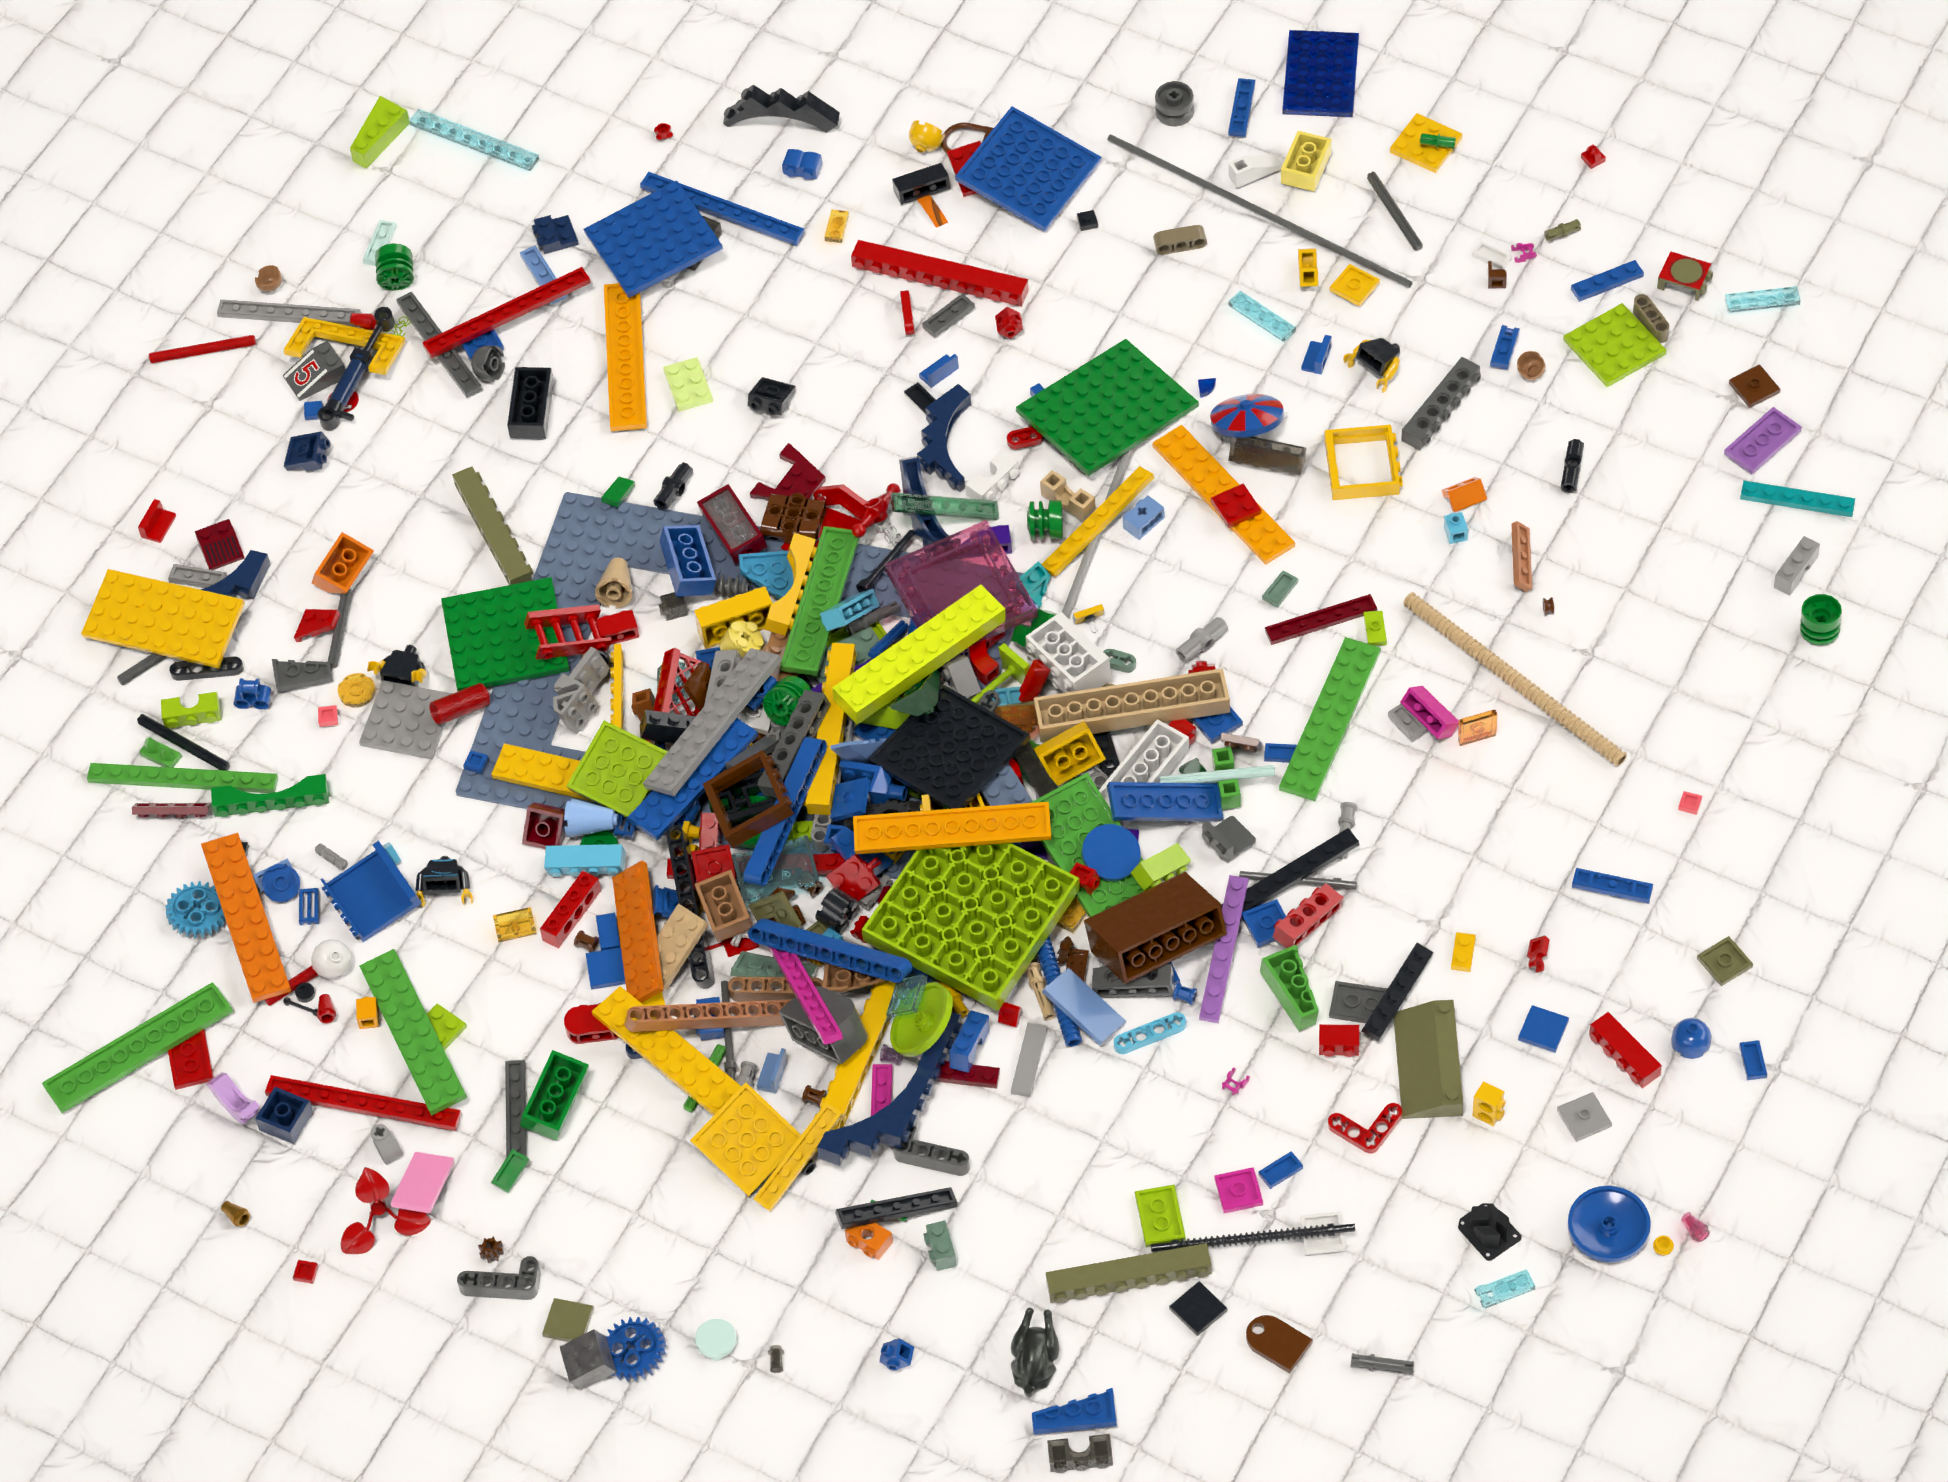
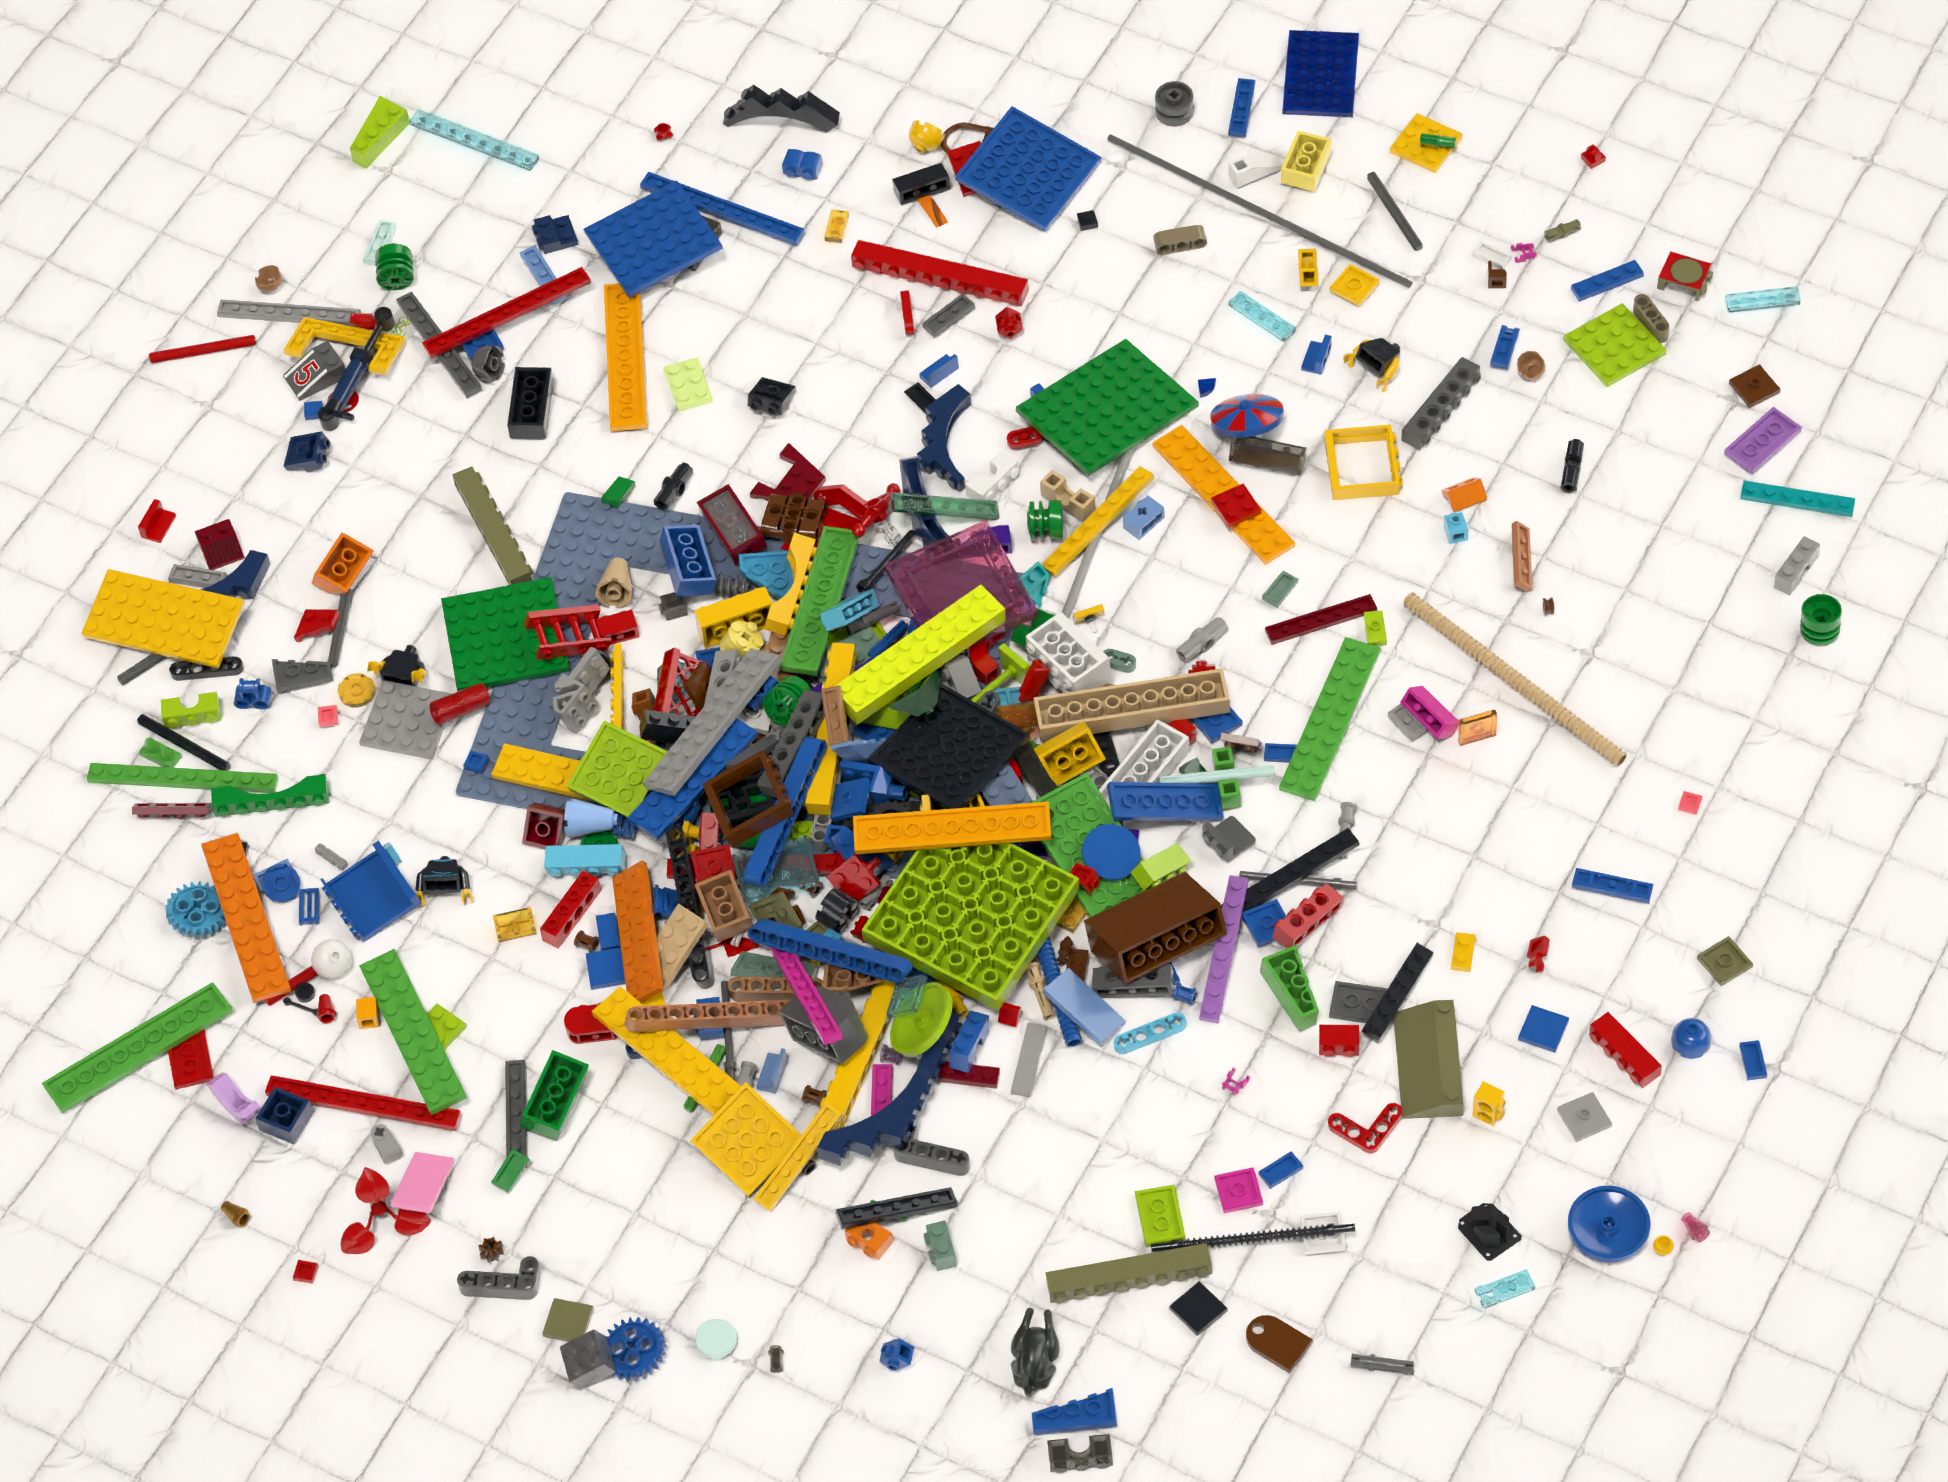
(835, 715): none -> medium nougat tile

